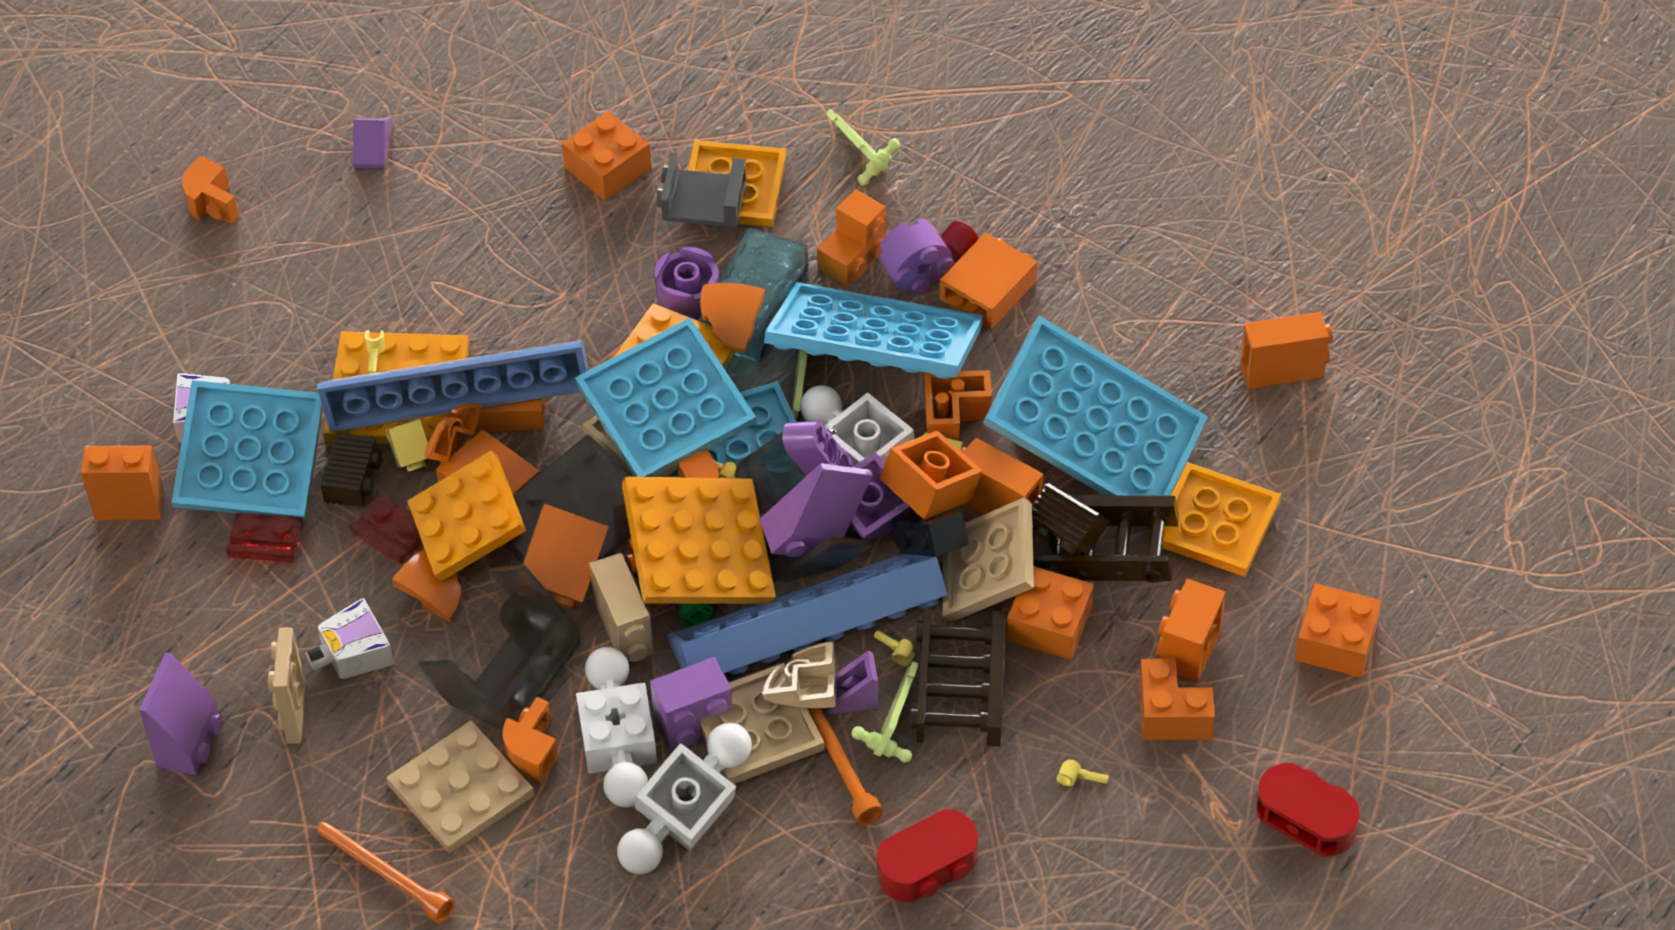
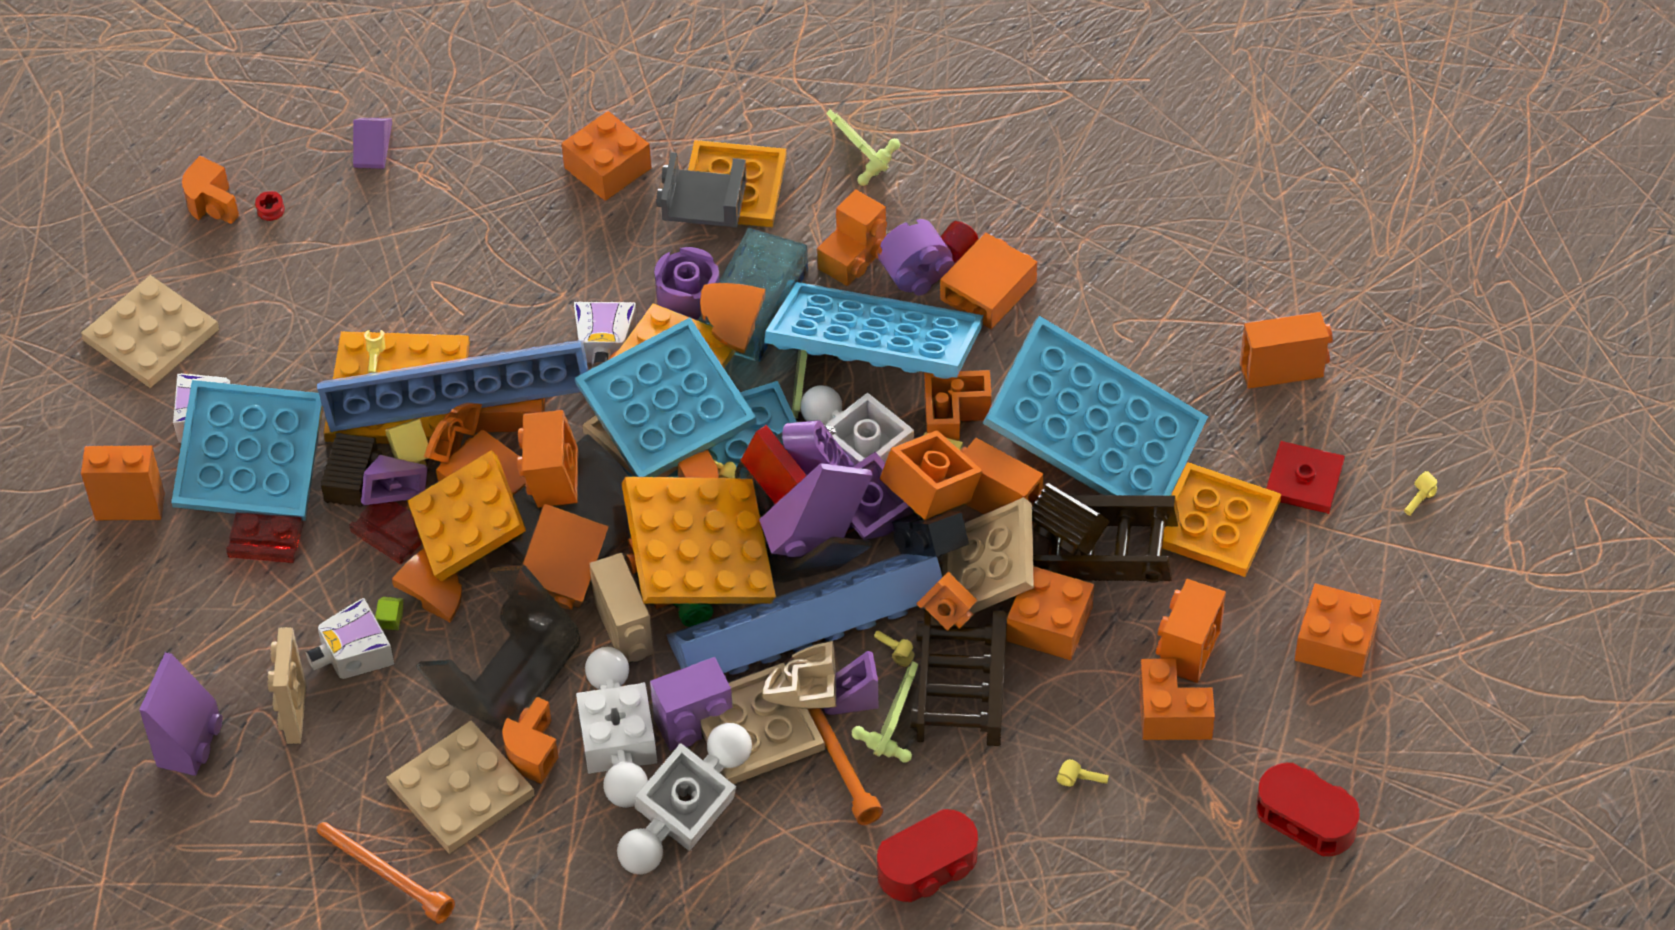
(150, 331): none -> tan plate
(262, 202): none -> red bush
(389, 612): none -> lime piece
(392, 480): none -> medium lavender slope
(548, 458): none -> orange brick
(604, 327): none -> torso
(771, 464): none -> red tile
(952, 593): none -> orange brick
(1305, 476): none -> red plate
(1427, 485): none -> light yellow hand

